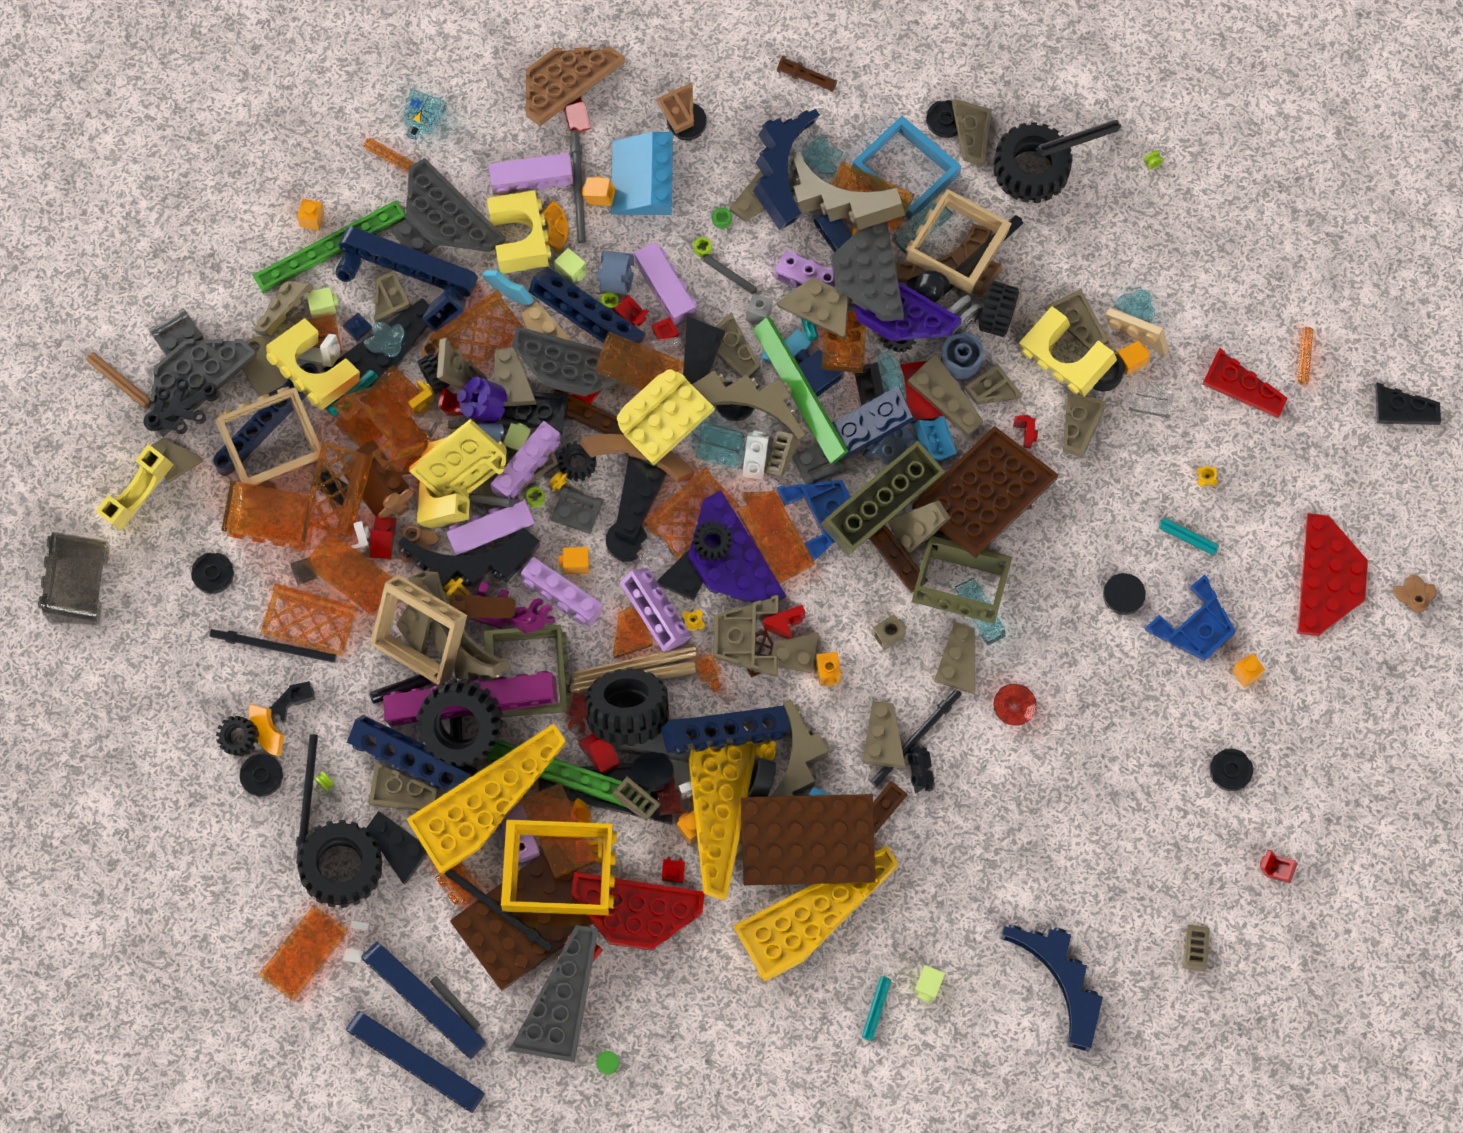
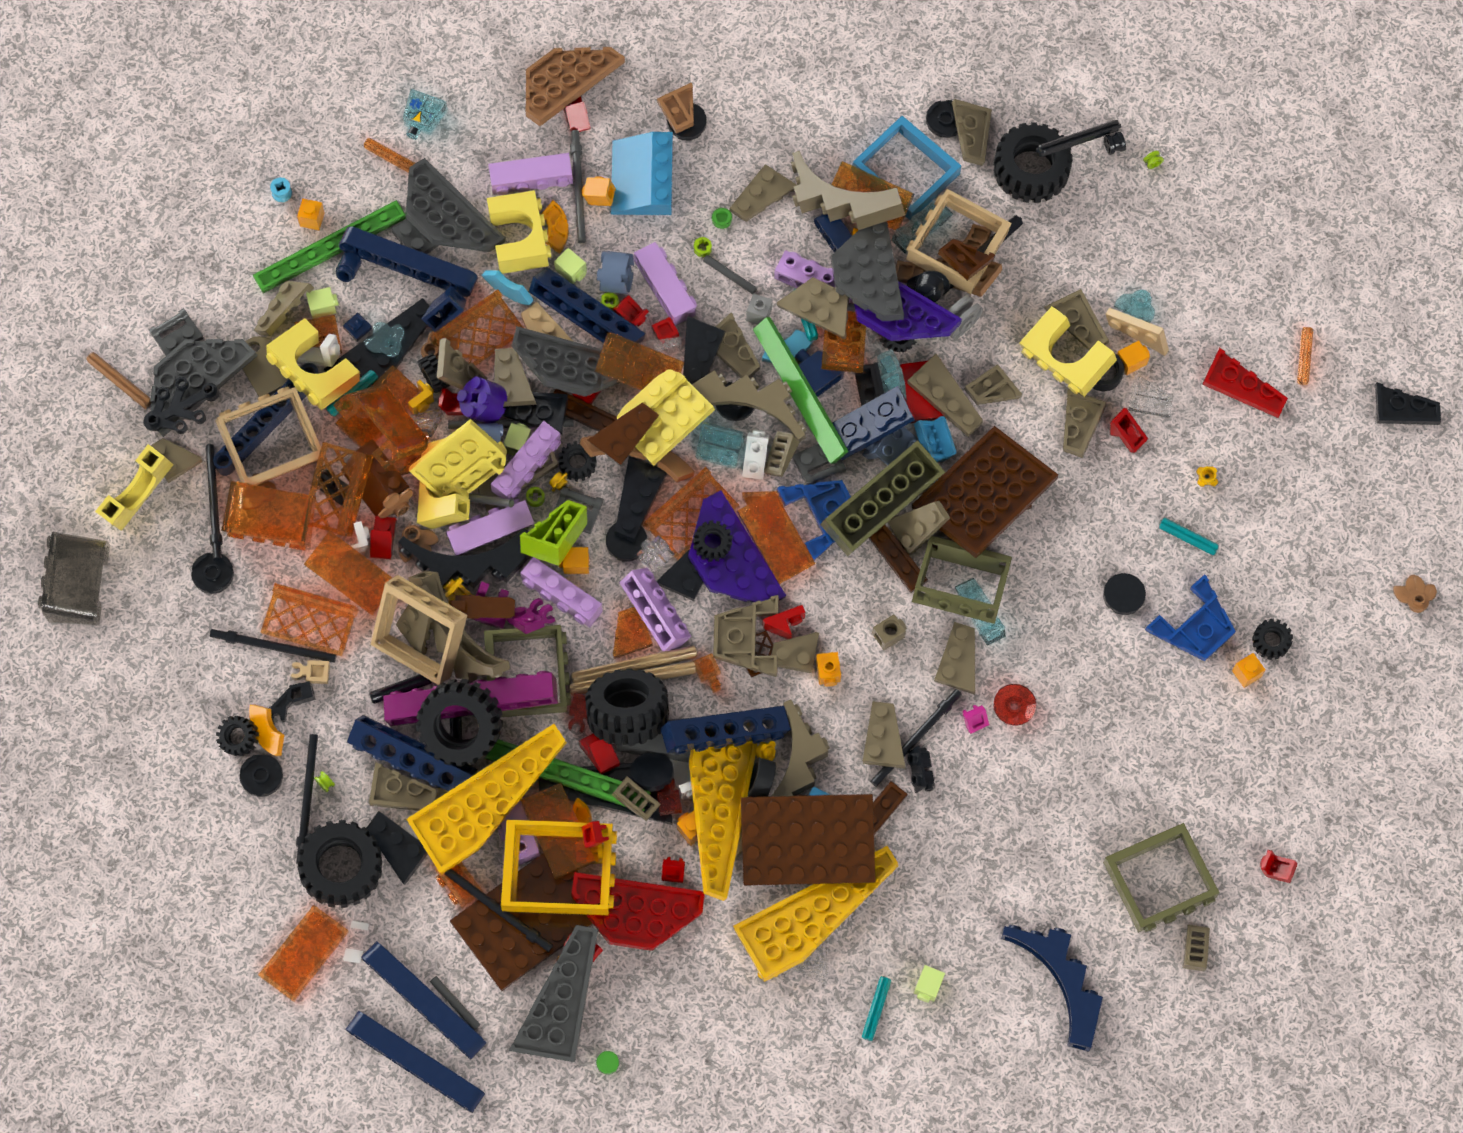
(216, 538): none -> black bar
(283, 194): none -> medium azure wheel
(301, 572): clear smoke plate -> none
(315, 671): none -> tan plate
(389, 297): dark tan wing -> none
(556, 534): none -> lime wedge
(592, 834): none -> red tile
(625, 433): none -> reddish brown wing
(697, 615): yellow plate -> none
(774, 187): dark blue arch -> none
(797, 71): reddish brown pin -> none
(825, 156): clear light blue plate -> none
(962, 344): sand blue brick -> none
(965, 258): none -> reddish brown wing
(975, 719): none -> dark pink tile
(998, 309): black tyre -> none
(1028, 423): red bracket -> none
(1114, 143): none -> black wheel
(1128, 430): none -> red slope
(1168, 915): none -> olive window
(1226, 774): black tile -> none
(1280, 630): none -> black tyre
(1331, 576): red plate -> none

